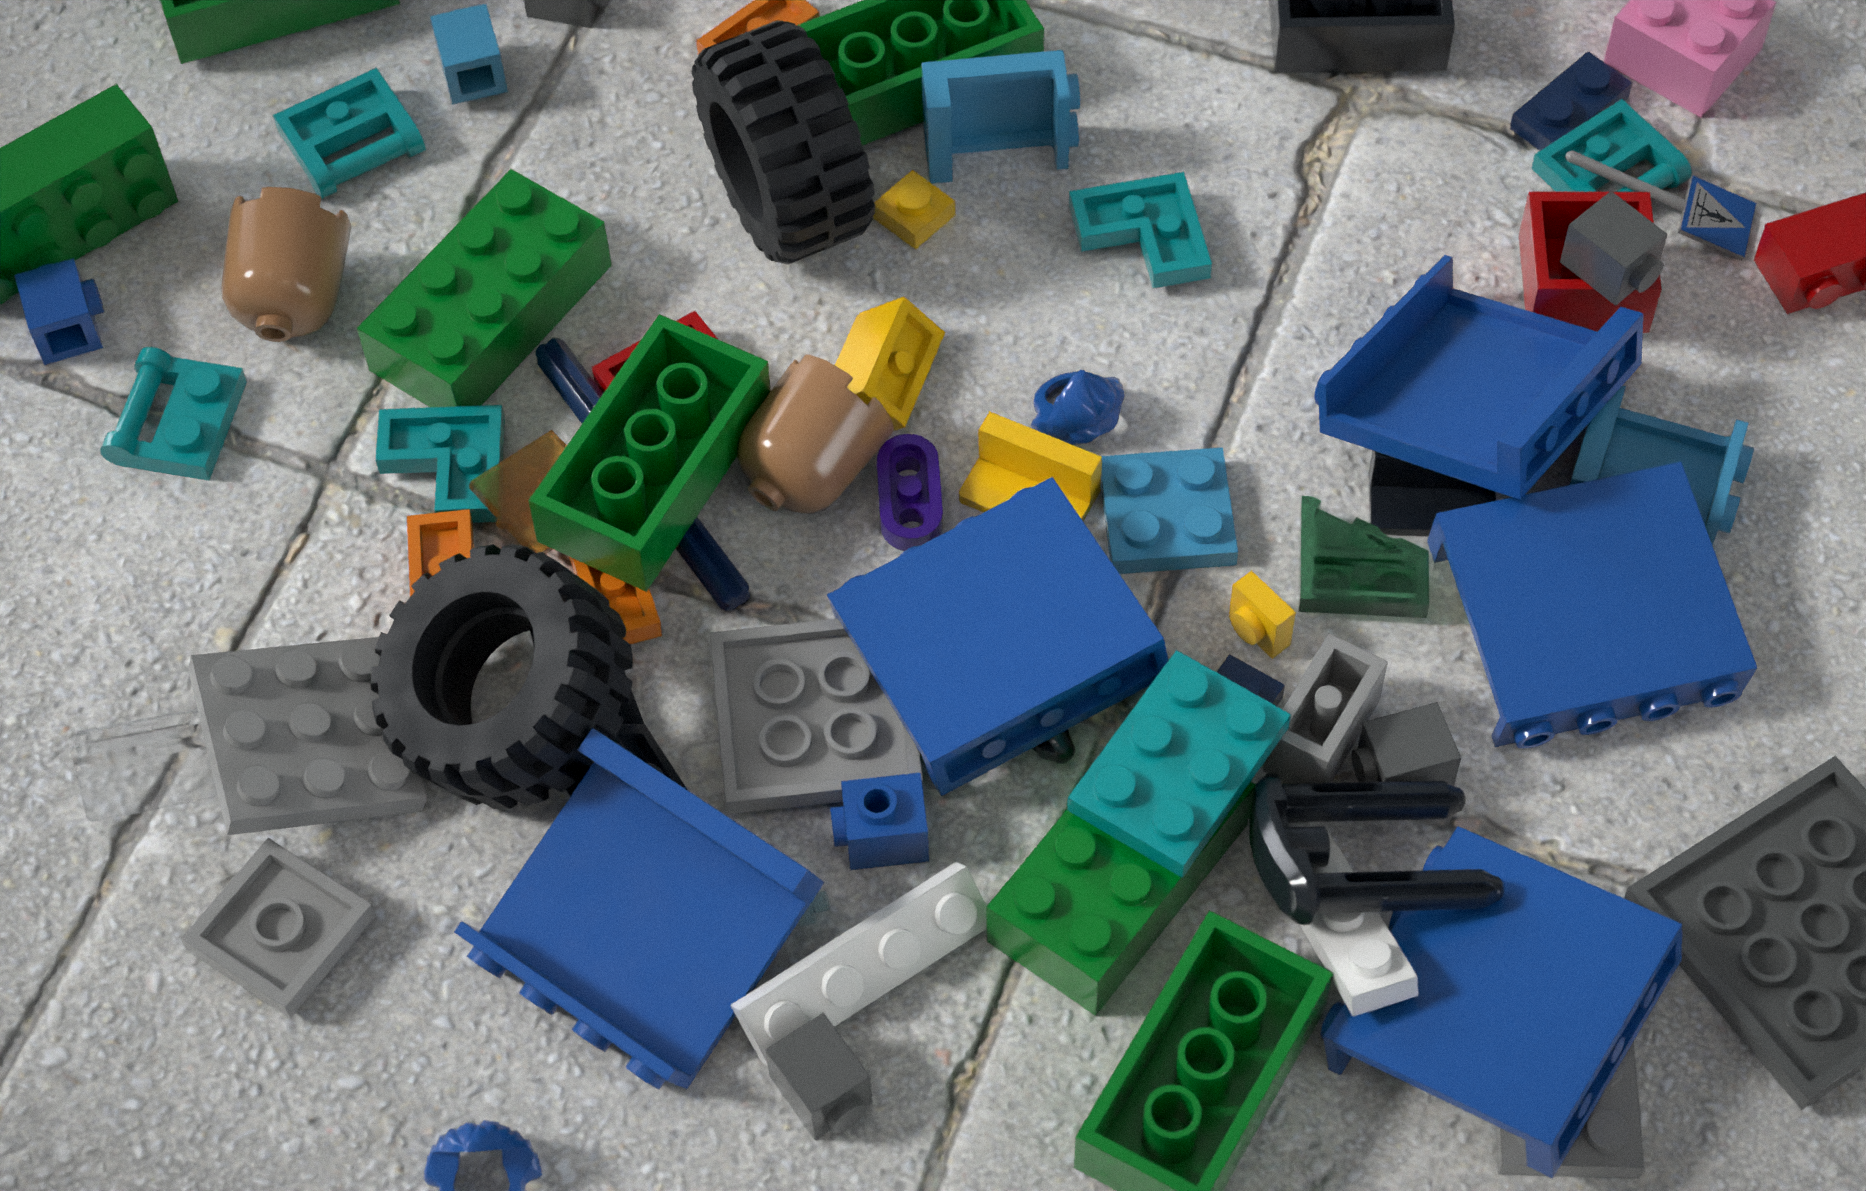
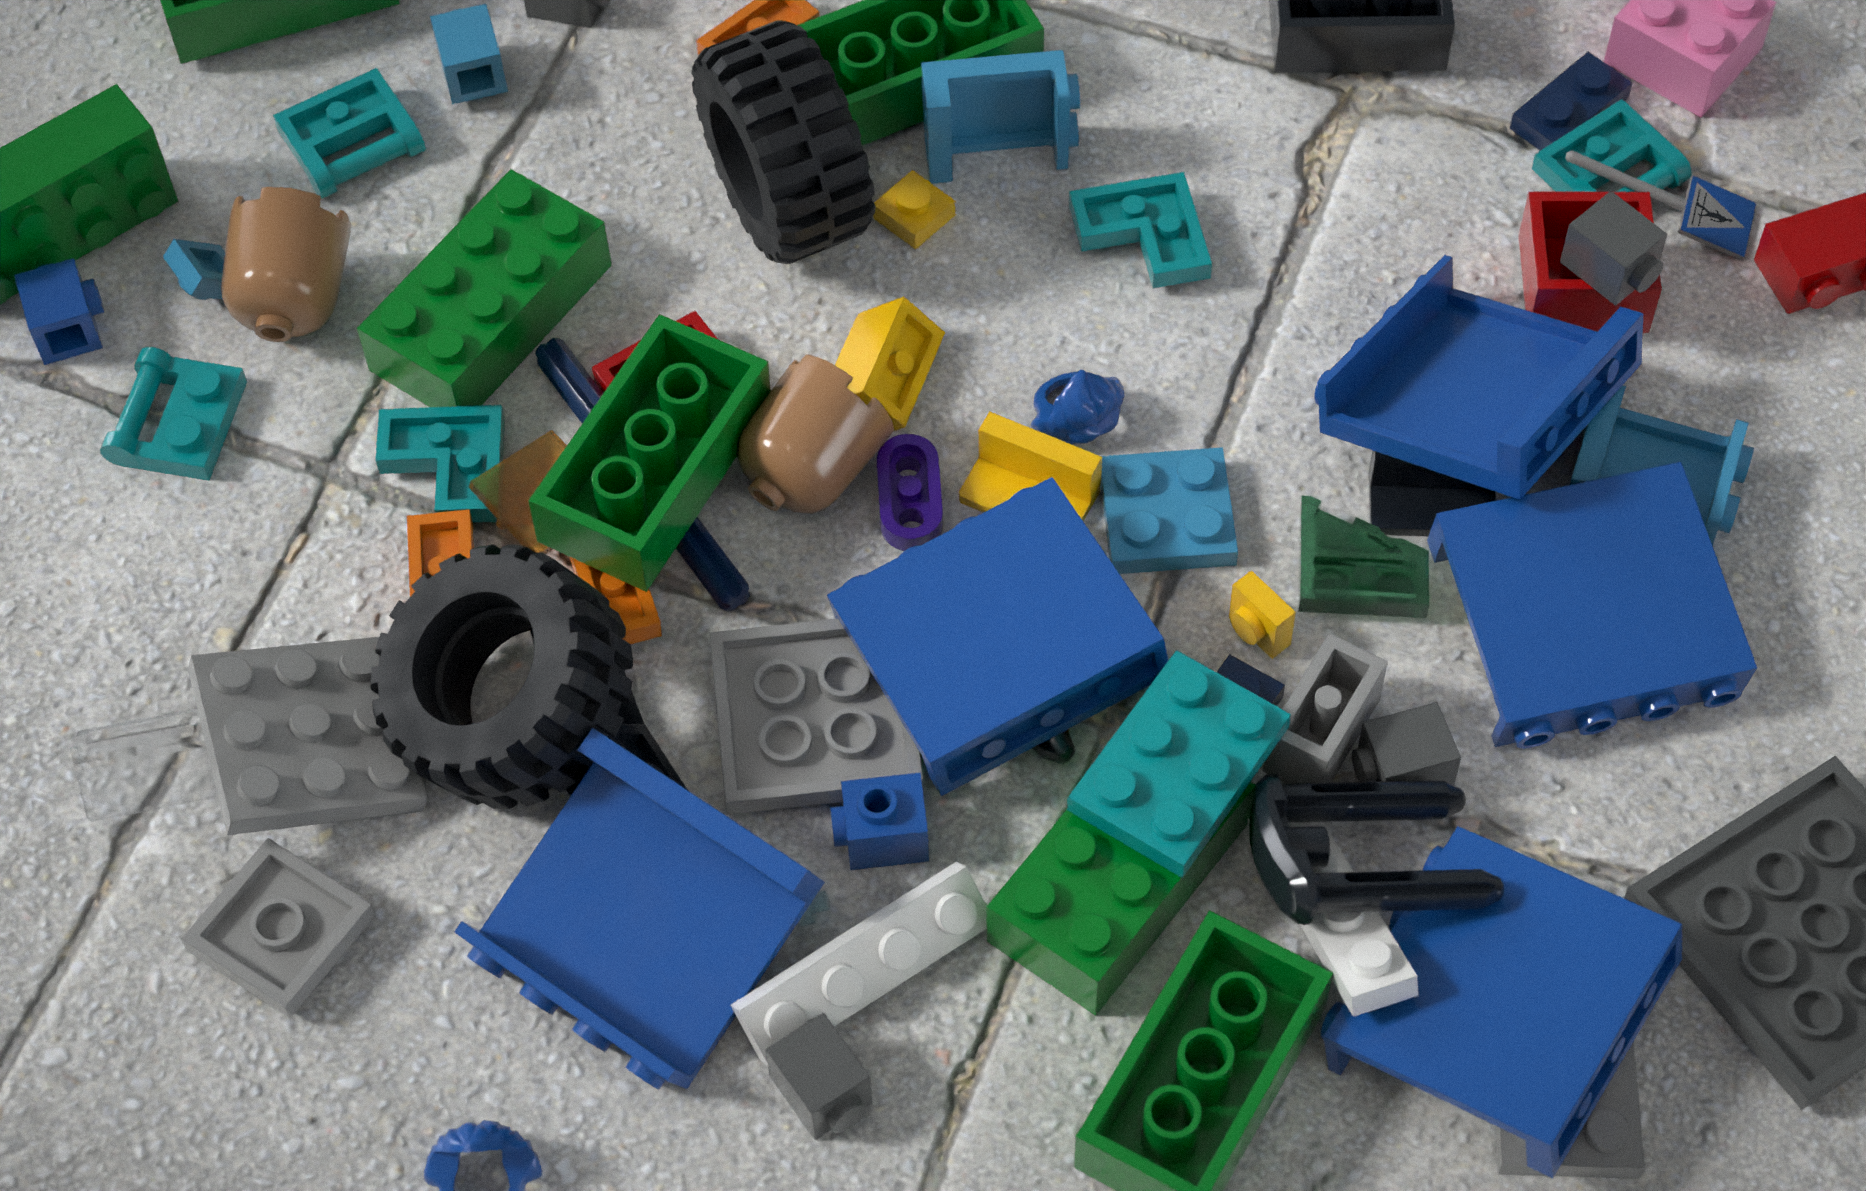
(197, 267): none -> dark azure plate

